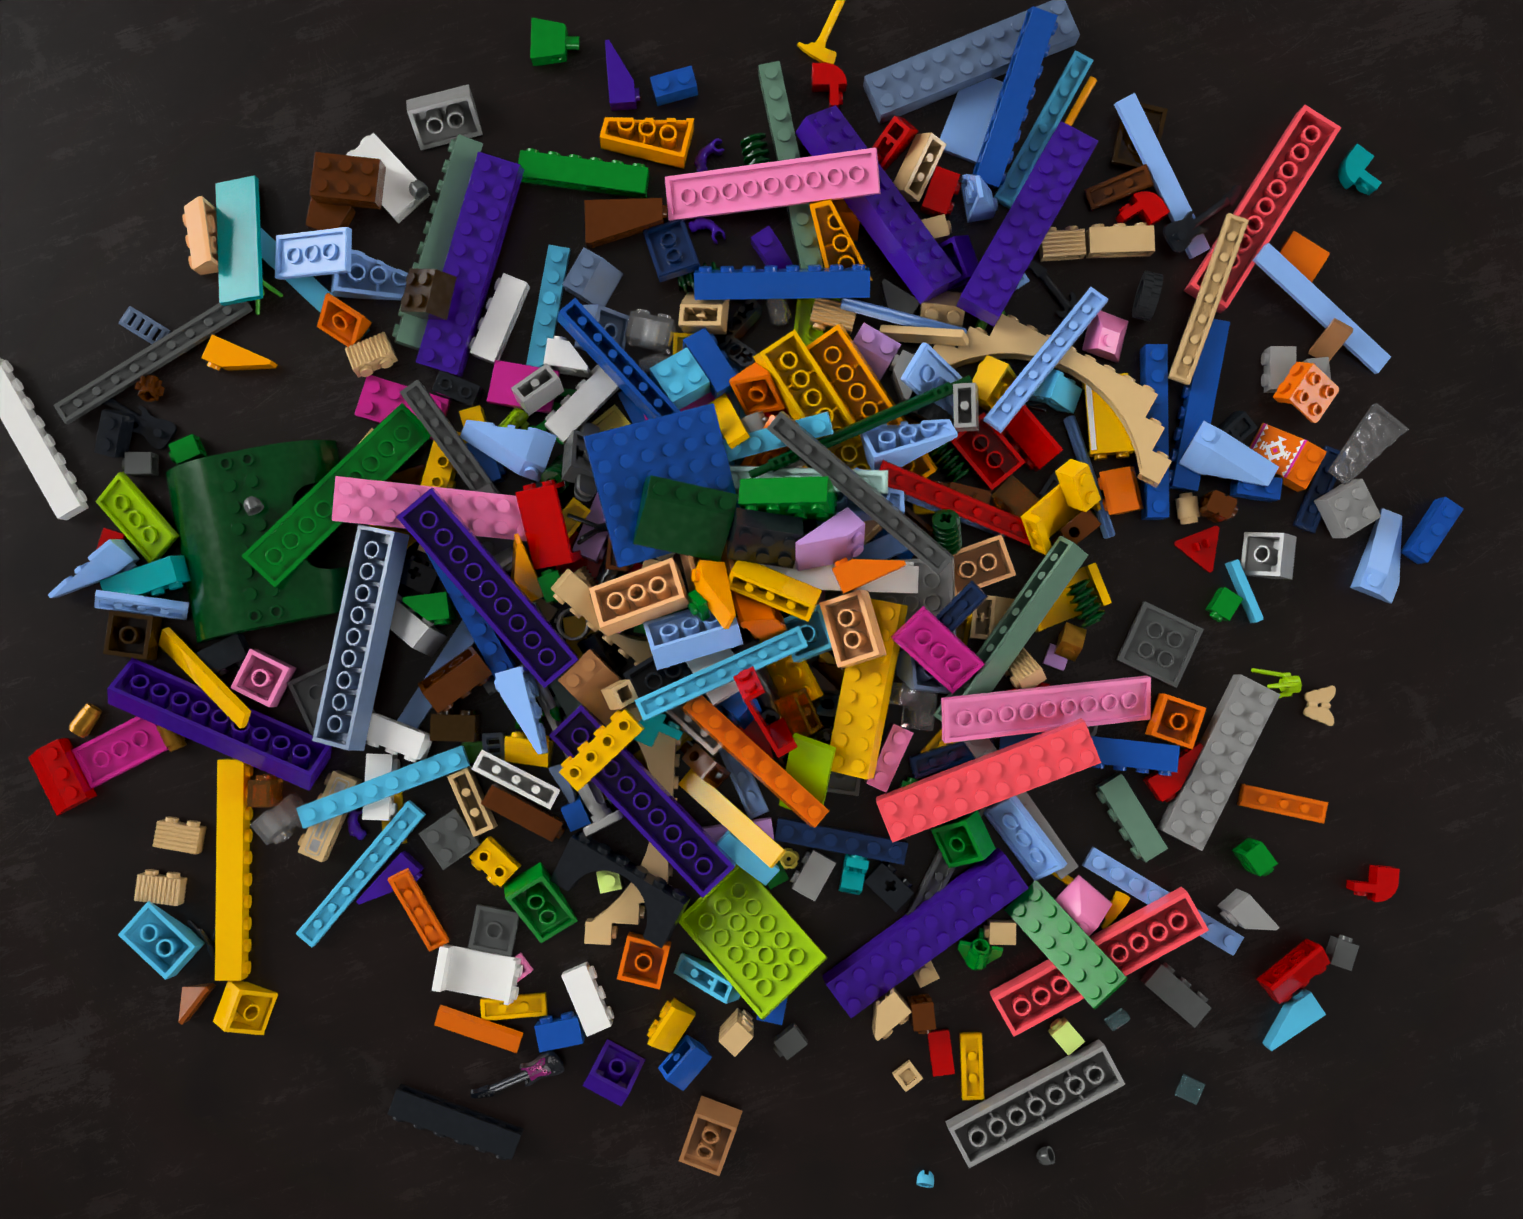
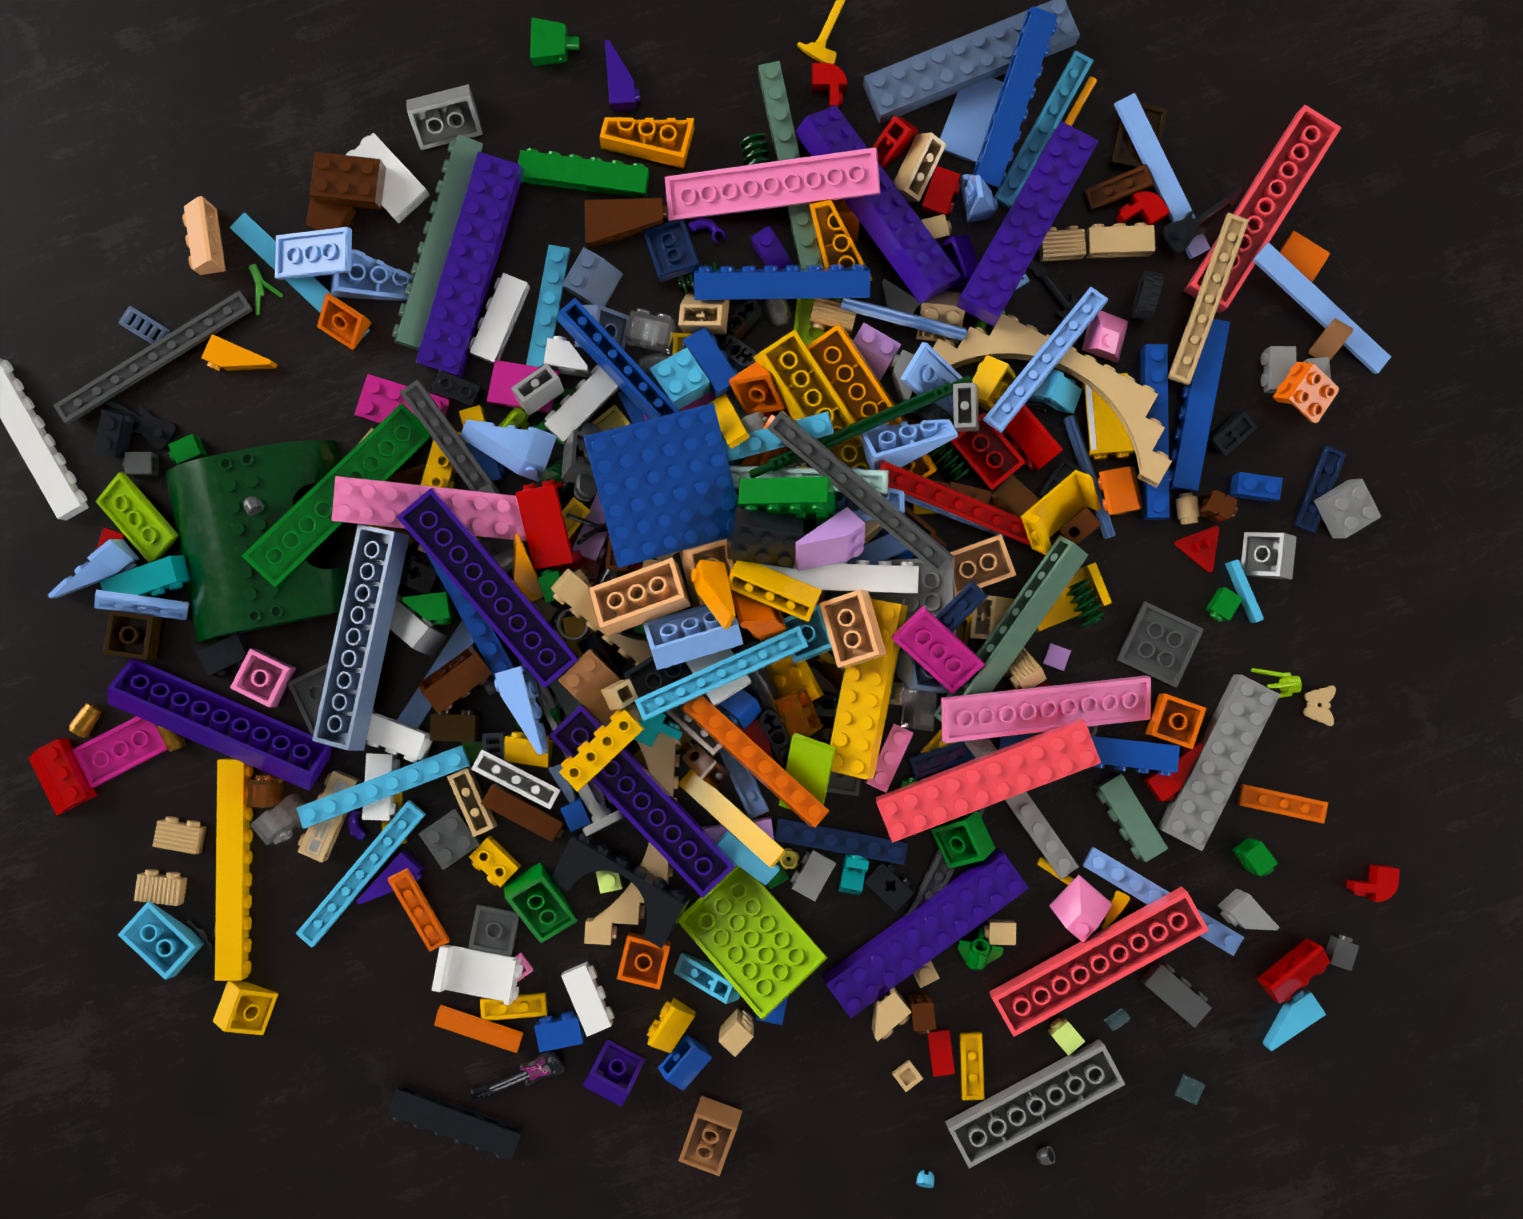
(149, 388): reddish brown gear -> none
(192, 999): dark orange slope -> none
(204, 678): yellow tile -> none
(239, 240): tile -> none
(371, 355): tan brick -> none
(418, 189): dark grey hinge -> none
(428, 294): dark brown brick -> none
(674, 85): blue brick -> none
(684, 518): dark green slope -> none
(698, 605): green plate -> none
(701, 159): dark purple piece -> none
(777, 733): red panel -> none
(789, 1041): dark grey brick -> none
(859, 572): orange slope -> none
(928, 335): tan tile -> none
(947, 530): dark green piece -> none
(1025, 838): light blue tile -> none
(1066, 944): plate -> none
(1070, 641): pearl gold brick -> none
(1078, 485): yellow brick -> none
(1223, 456): light blue wedge -> none
(1294, 456): orange slope -> none
(1353, 171): teal brick -> none
(1370, 438): clear wing -> none
(1380, 563): light blue wedge -> none
(1431, 530): blue brick -> none

